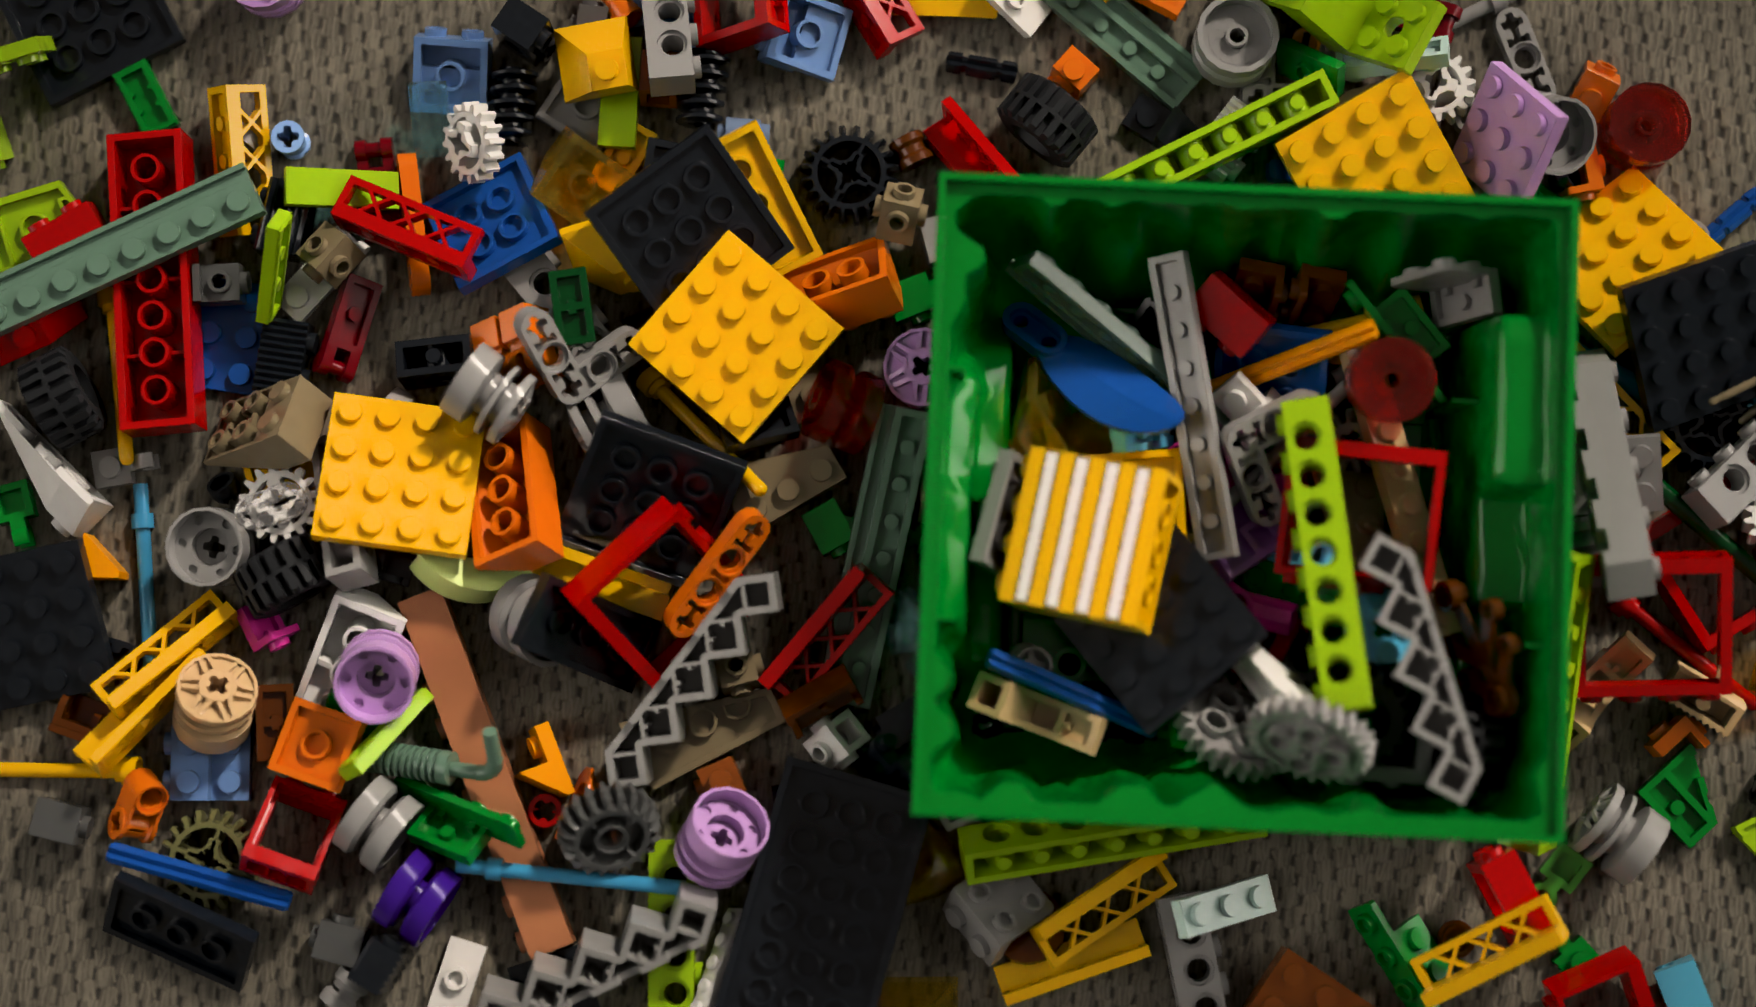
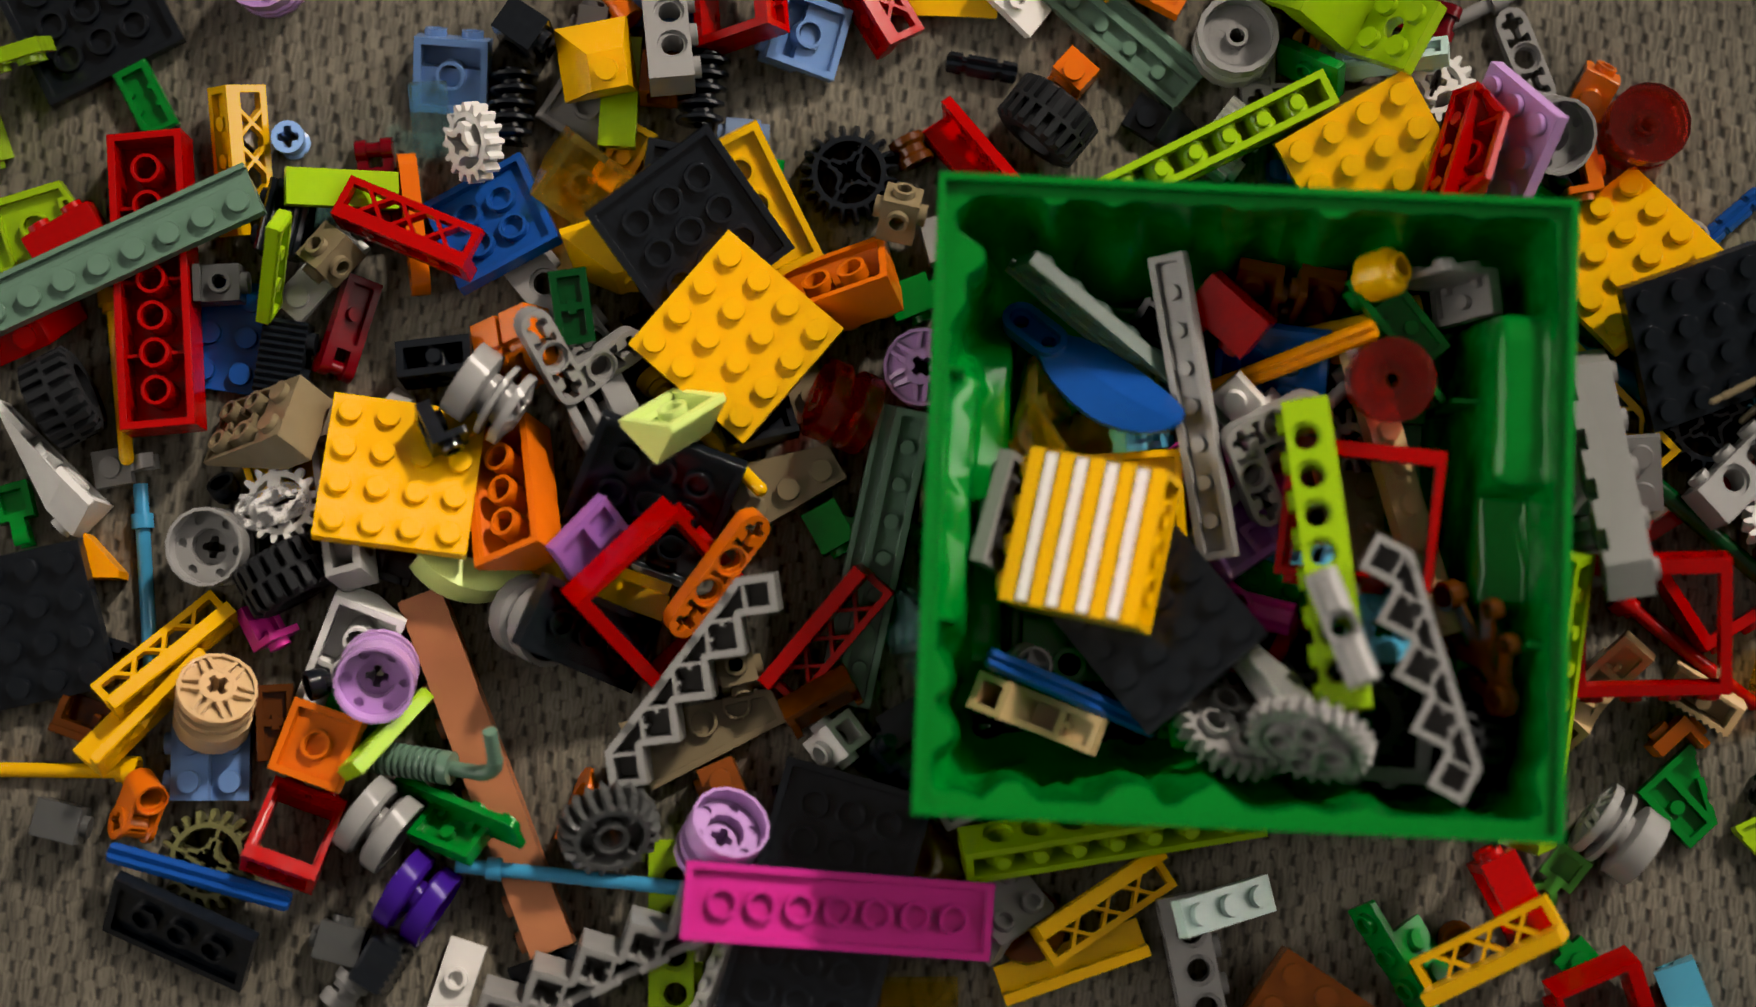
(315, 683): none -> black hinge
(433, 428): none -> black bracket
(546, 798): red bush -> none
(552, 773): light orange slope -> none
(586, 535): none -> medium lavender plate
(672, 421): none -> yellowish green slope
(836, 911): none -> dark pink plate
(1350, 651): none -> light grey piece
(1381, 274): none -> yellow head
(1467, 143): none -> red wedge

